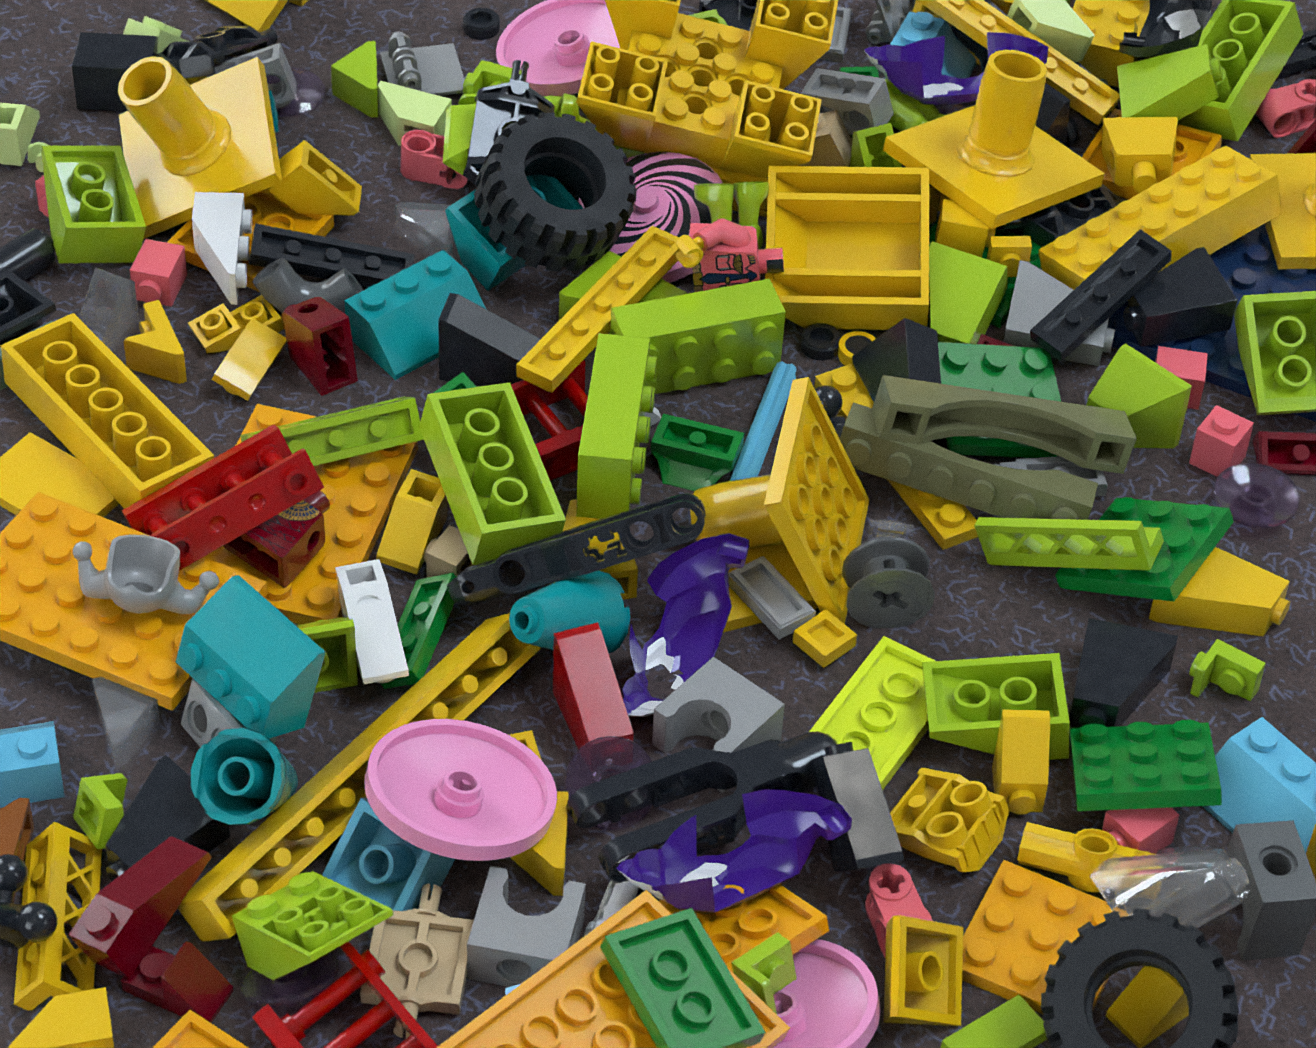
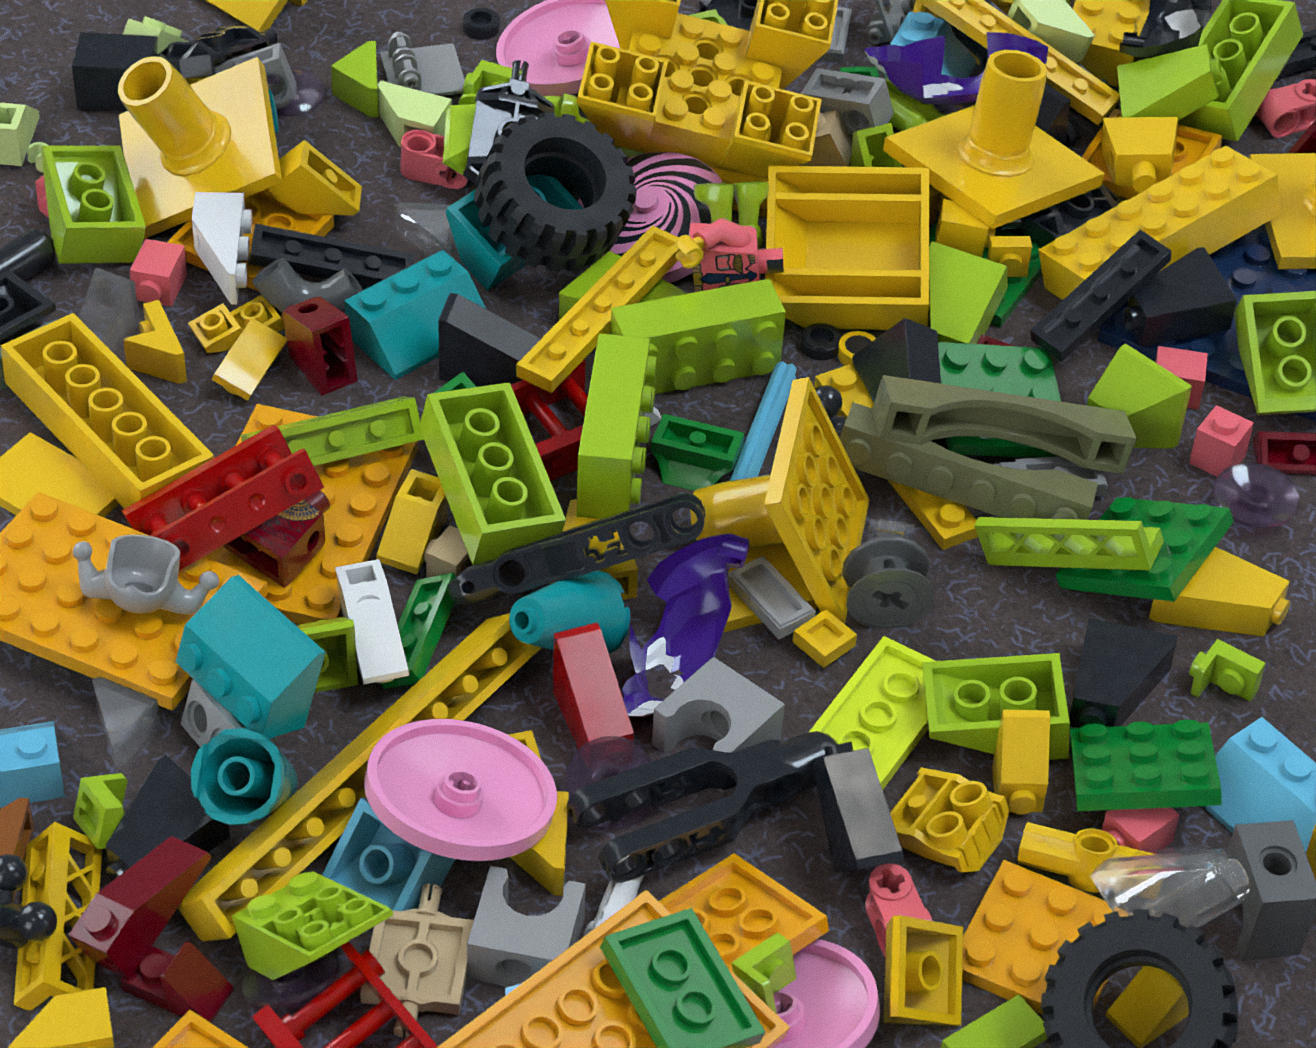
(781, 839): dark purple animal -> none
(1036, 296): light grey slope -> none

